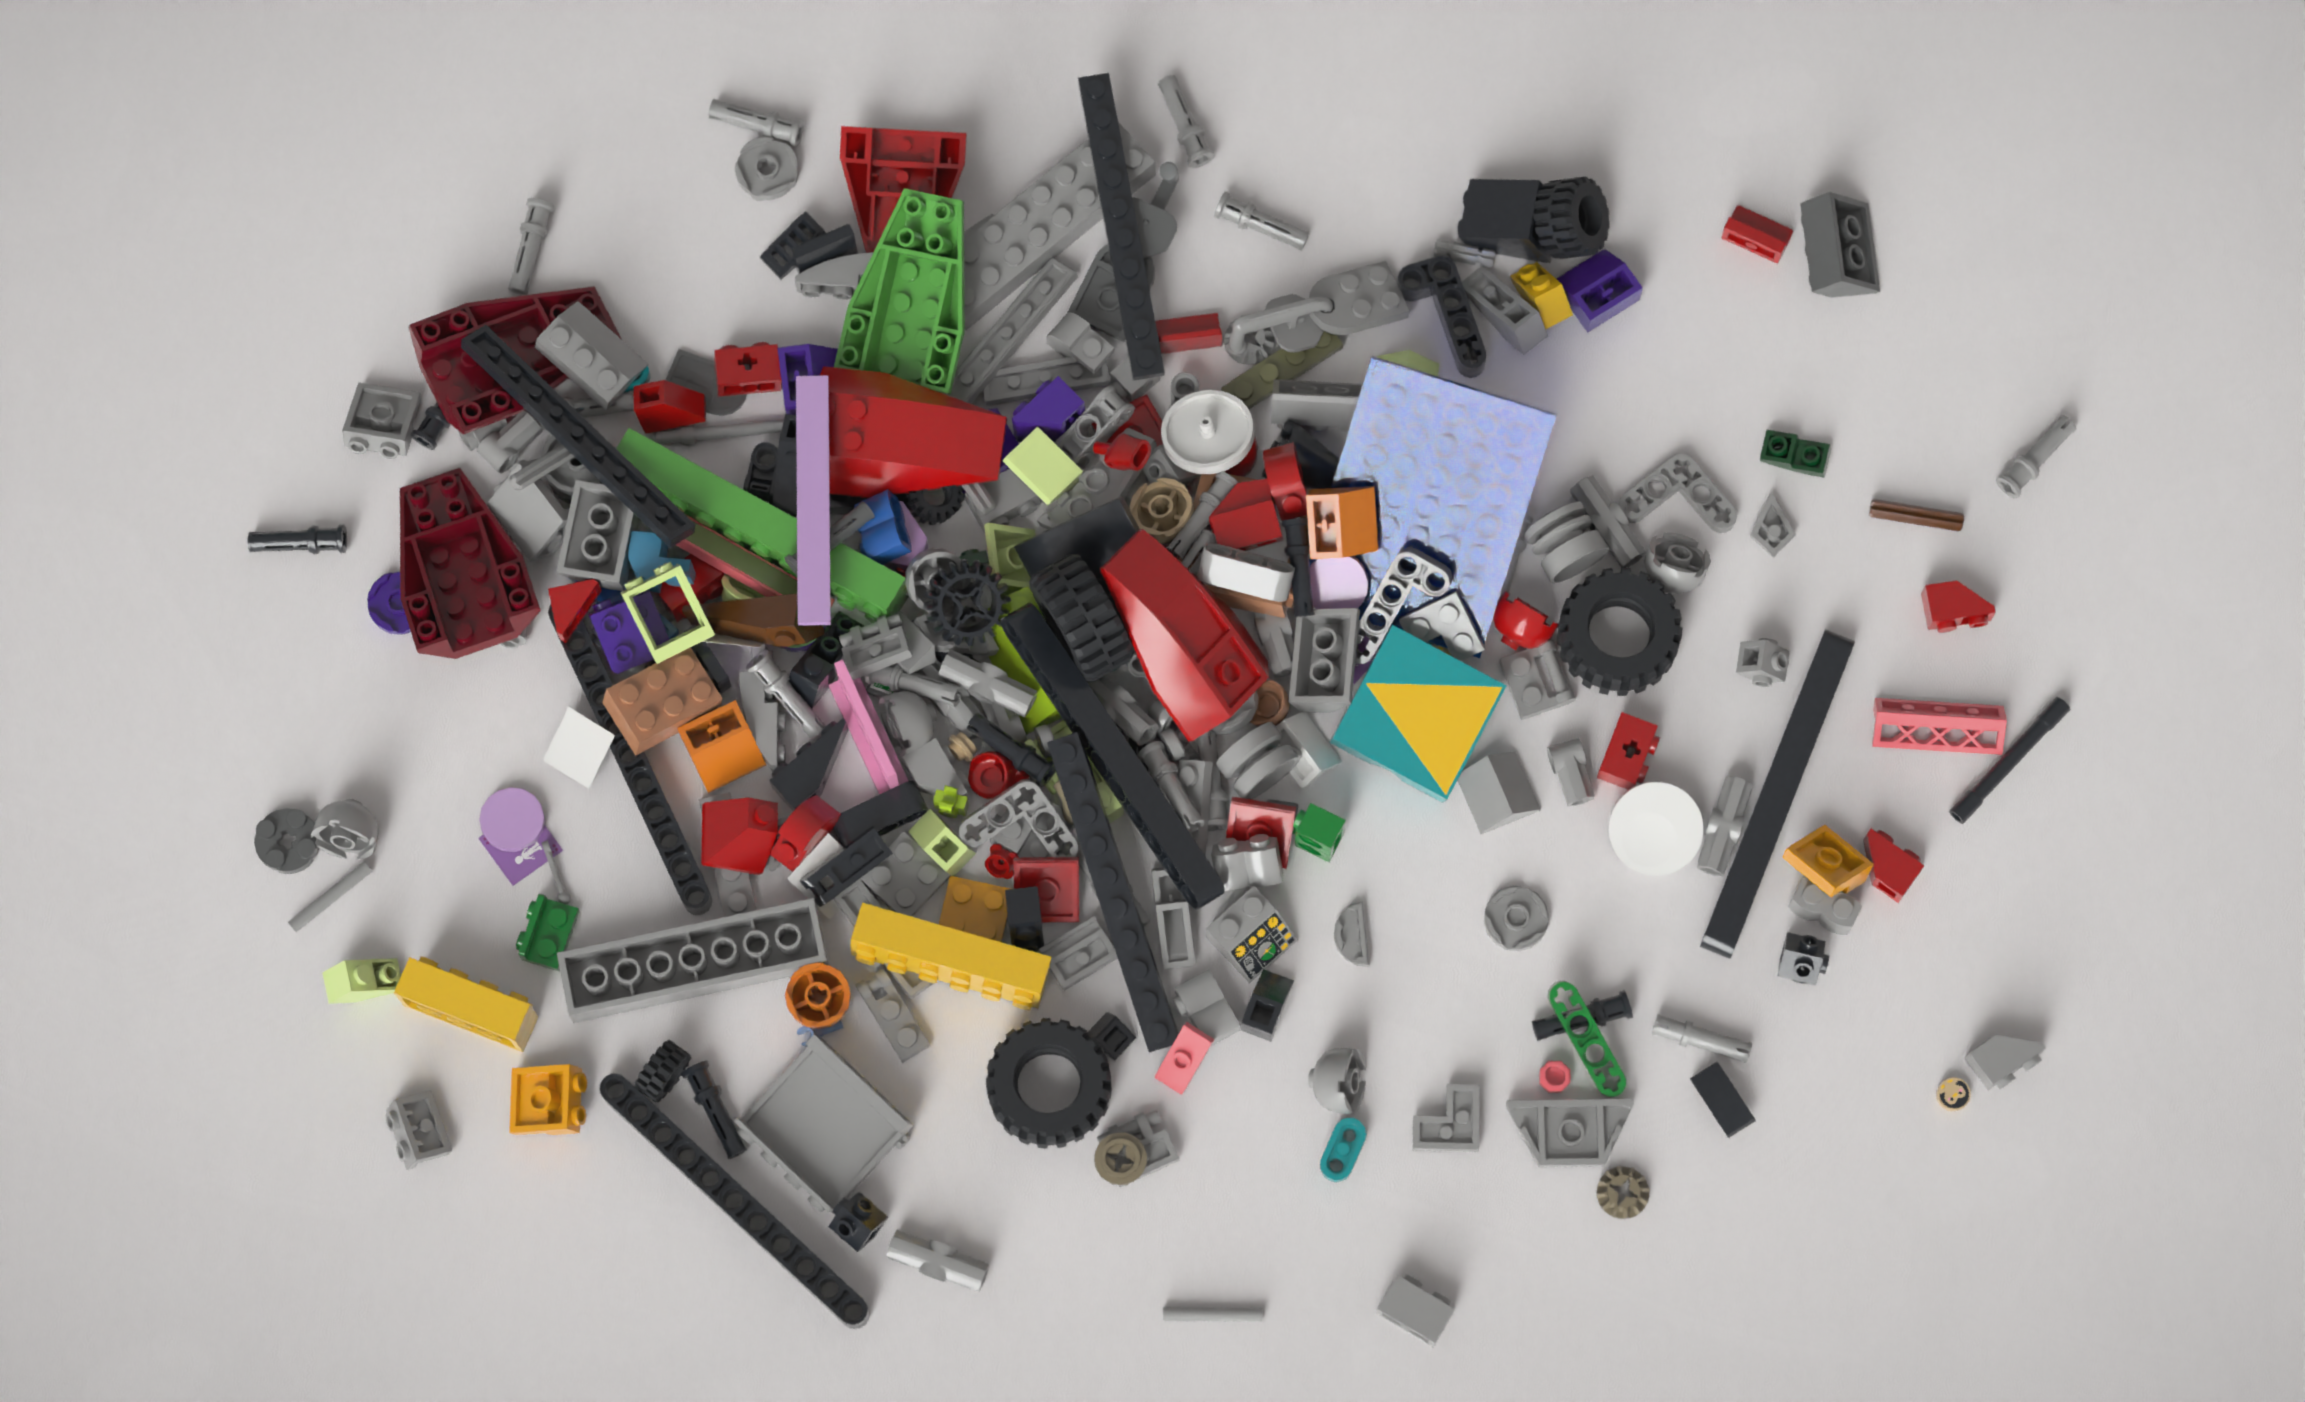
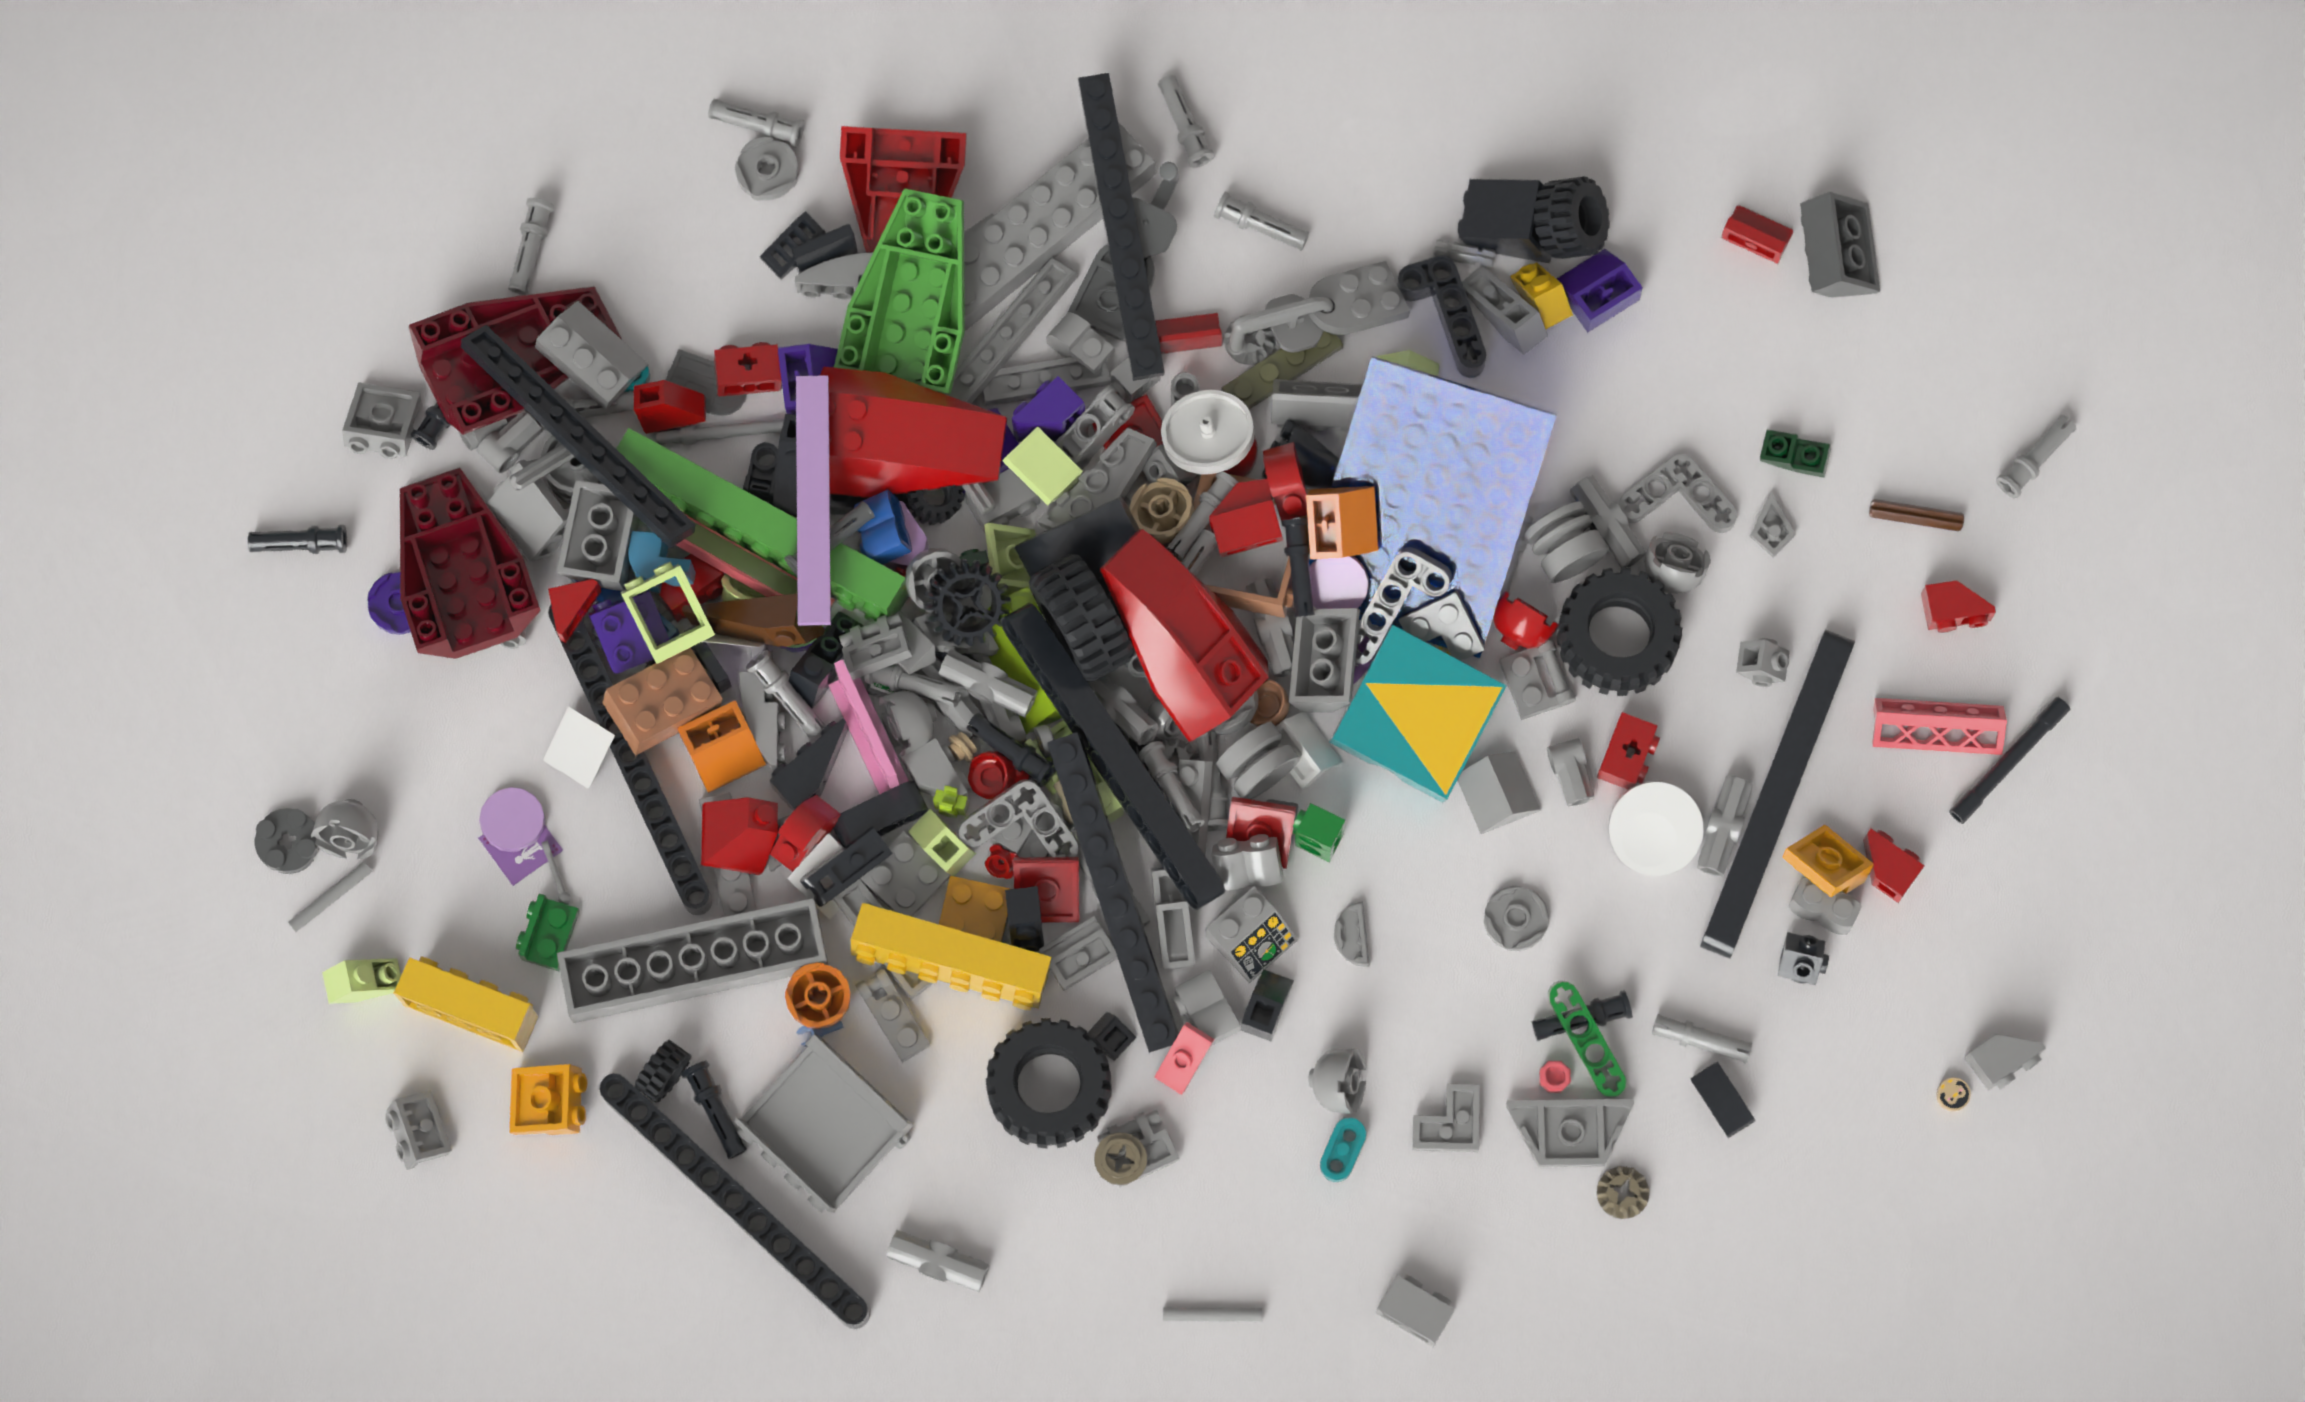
(857, 1221): black brick -> none
(1124, 452): red piece -> none
(1172, 744): light grey tile -> none
(1245, 572): beam -> none

